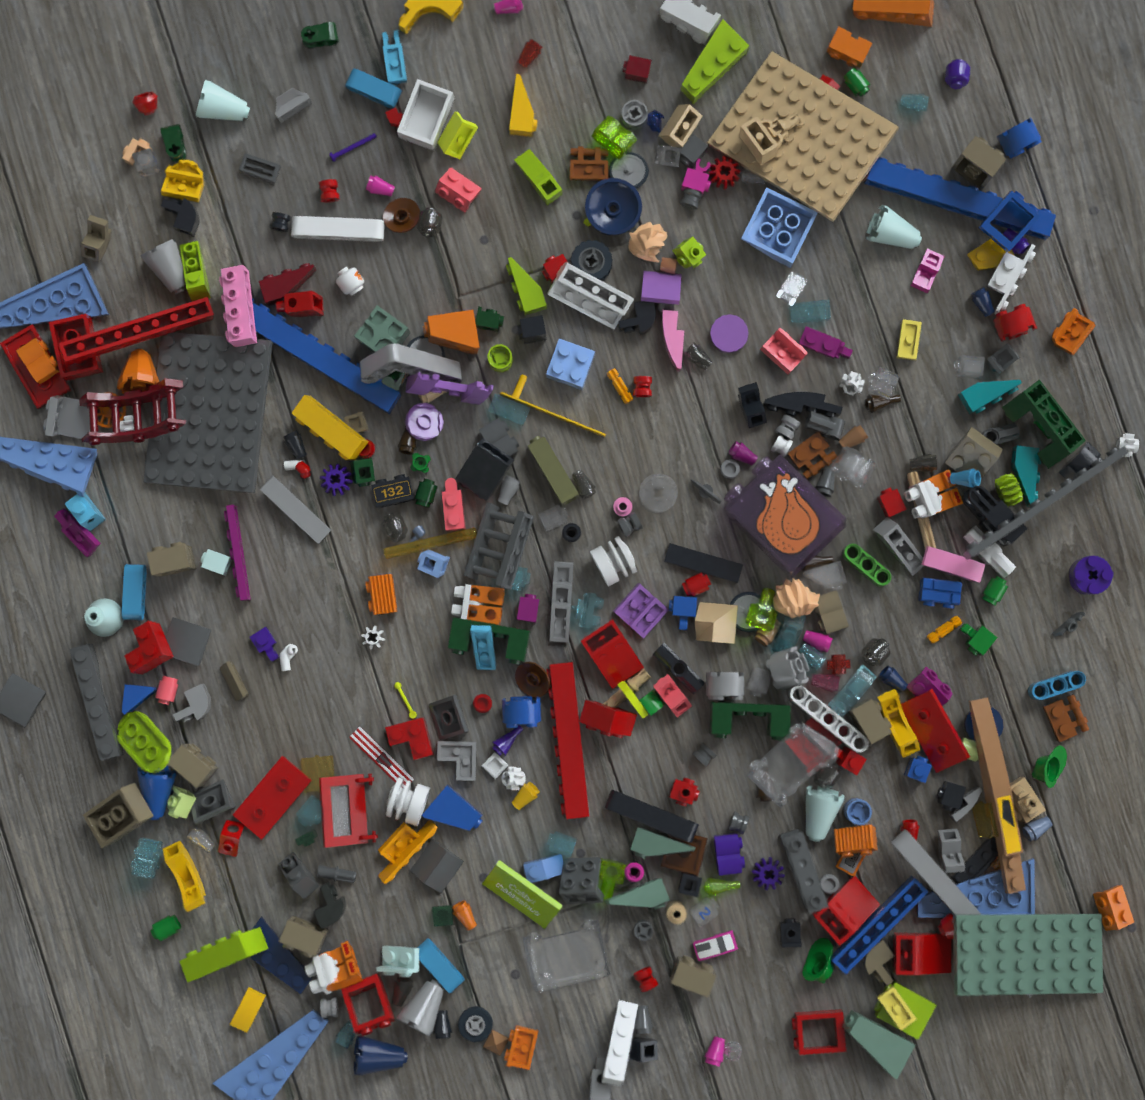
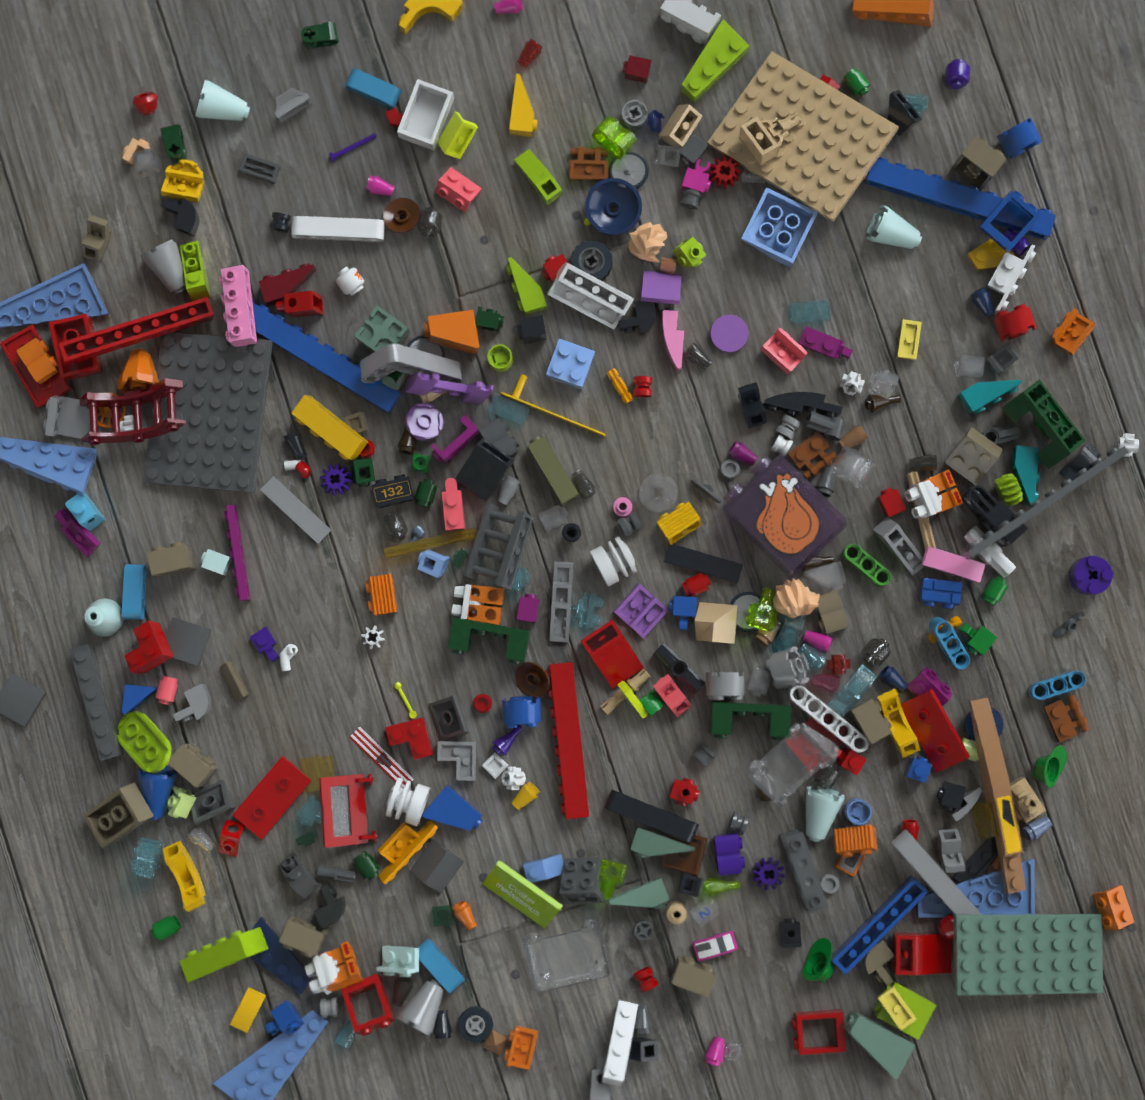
(286, 1019): none -> blue brick
(329, 191): red wheel -> none
(366, 865): none -> dark green brick
(376, 1056): dark blue cone -> none
(394, 60): medium azure hinge -> none
(459, 443): none -> magenta window
(459, 558): none -> clear green plate
(483, 647): medium azure tile -> none
(561, 843): clear light blue brick -> none
(608, 719): red brick -> none
(634, 877): dark pink cone -> none
(679, 522): none -> yellow brick
(792, 288): clear brick -> none
(846, 910): red slope -> none
(848, 48): orange brick -> none
(902, 113): none -> black slope
(927, 270): slope -> none
(955, 649): none -> dark azure beam
(966, 478): dark azure cone -> none

